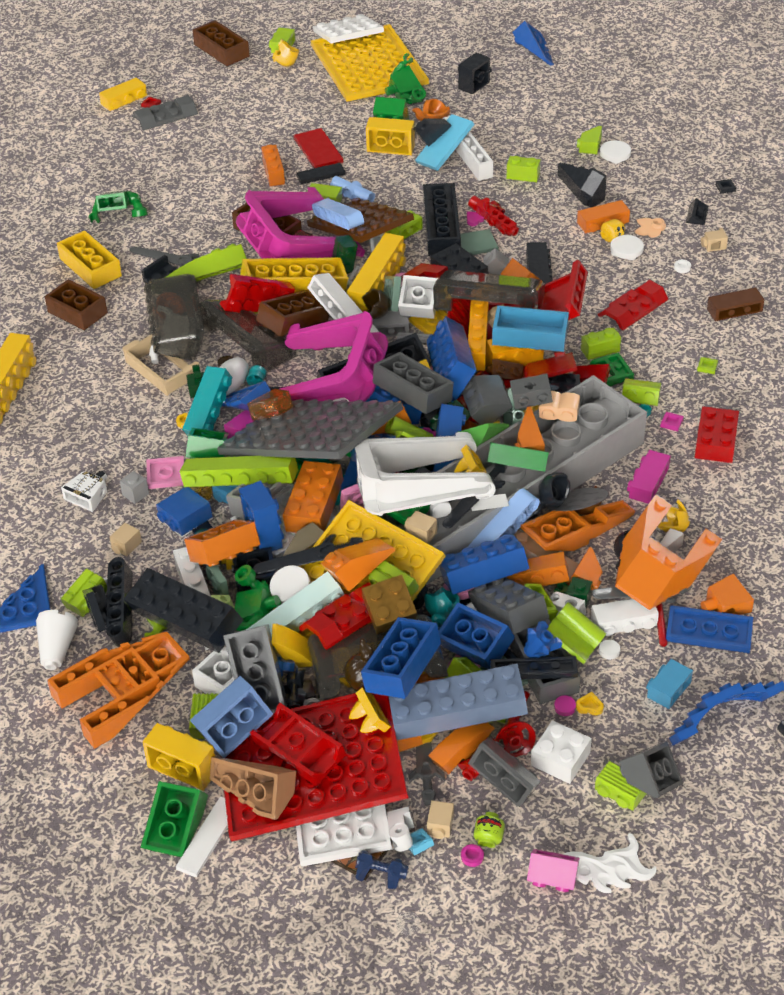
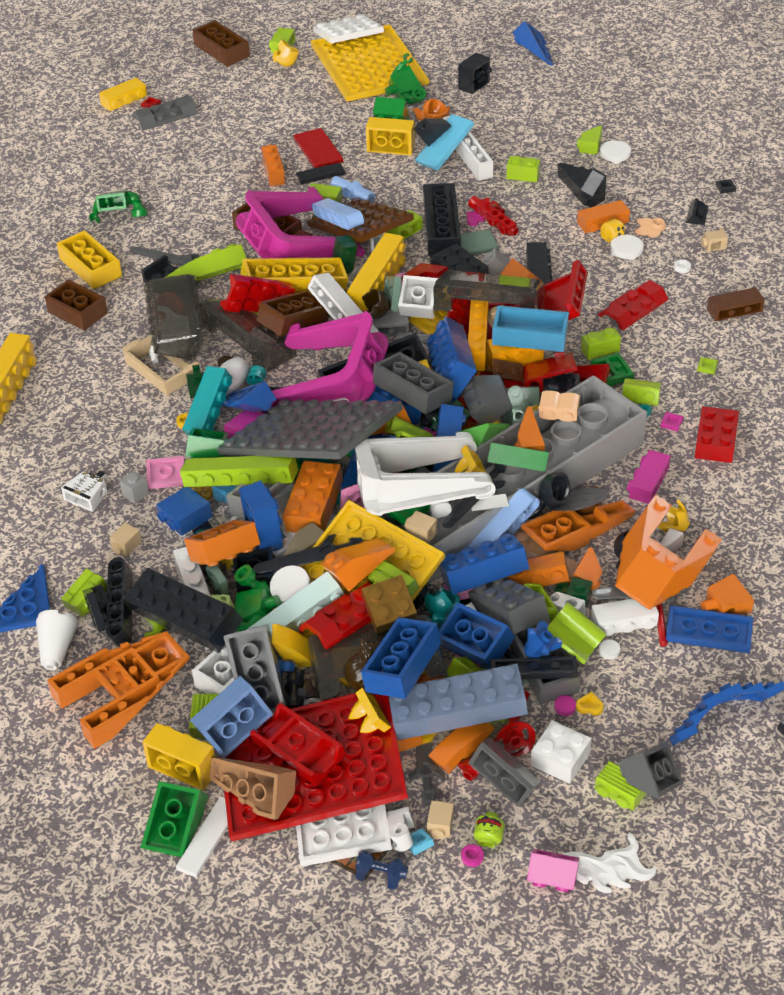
(270, 404): clear orange slope -> none
(531, 391): dark grey brick -> none
(669, 683): dark azure brick -> none

